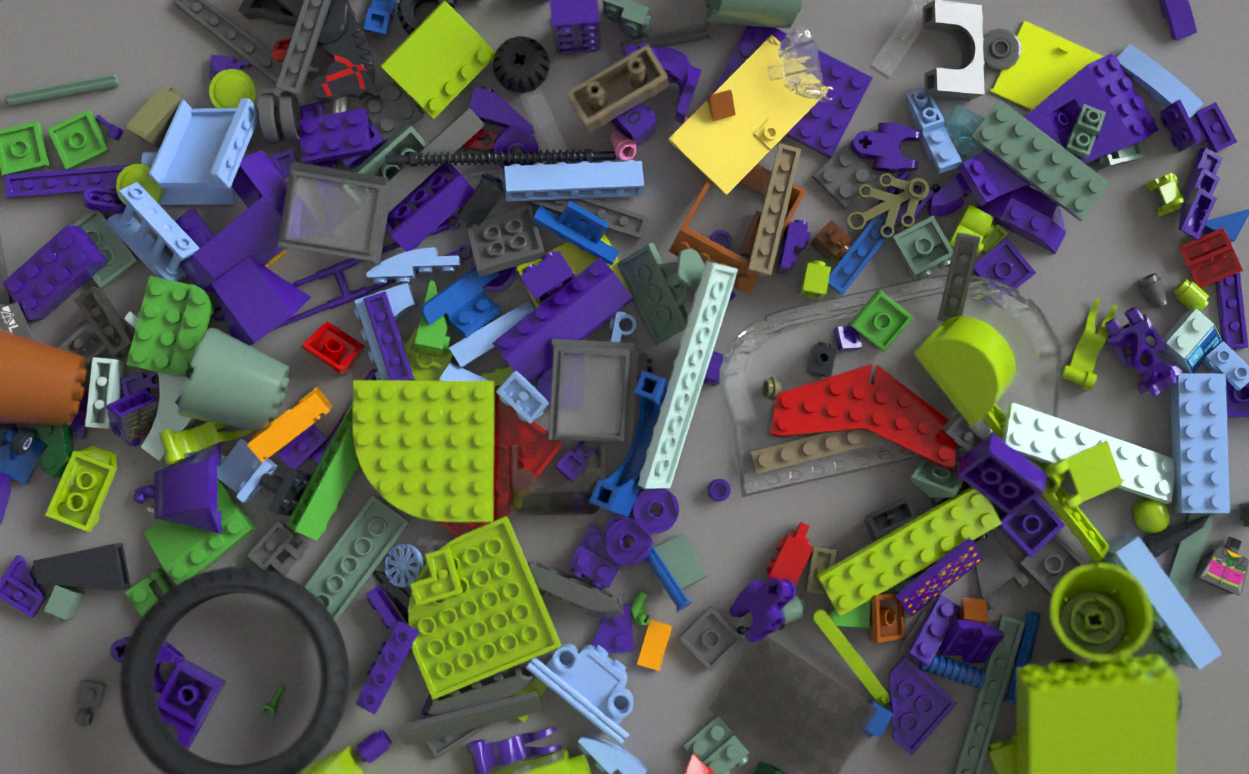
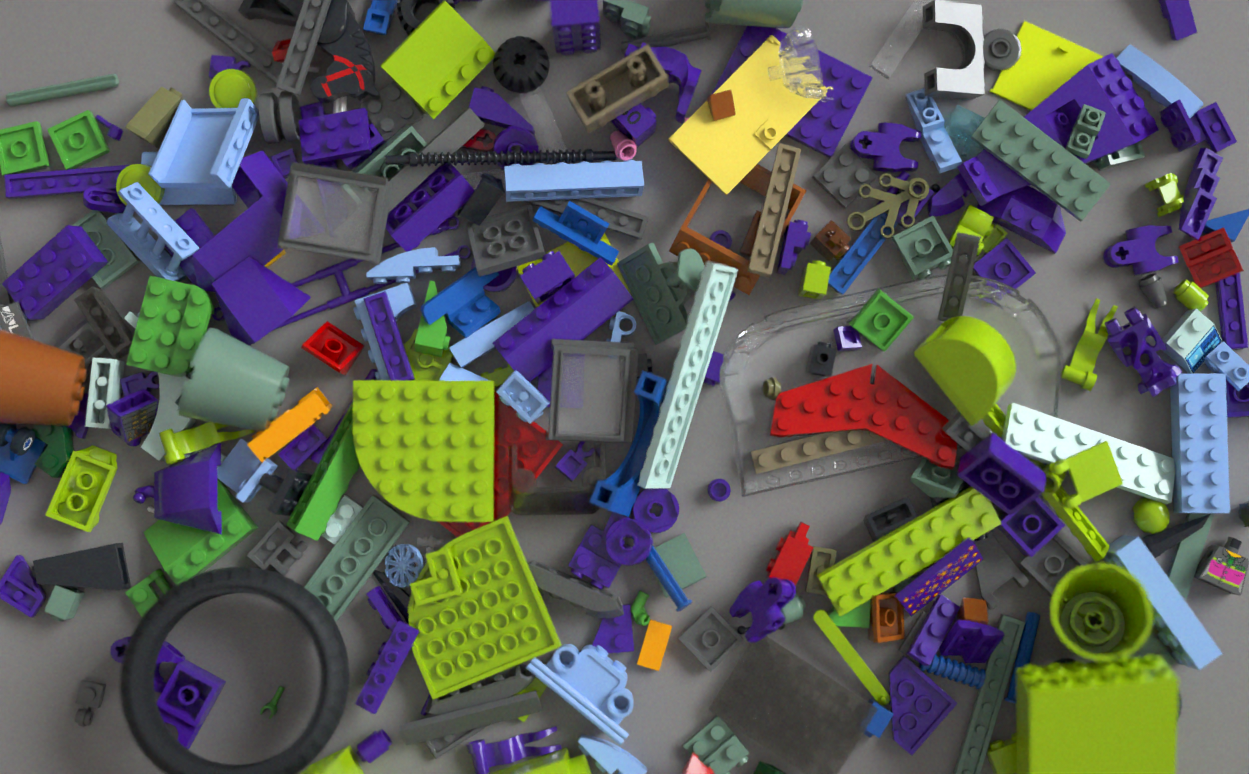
(341, 519): none -> light aqua plate
(1140, 250): none -> dark purple piece

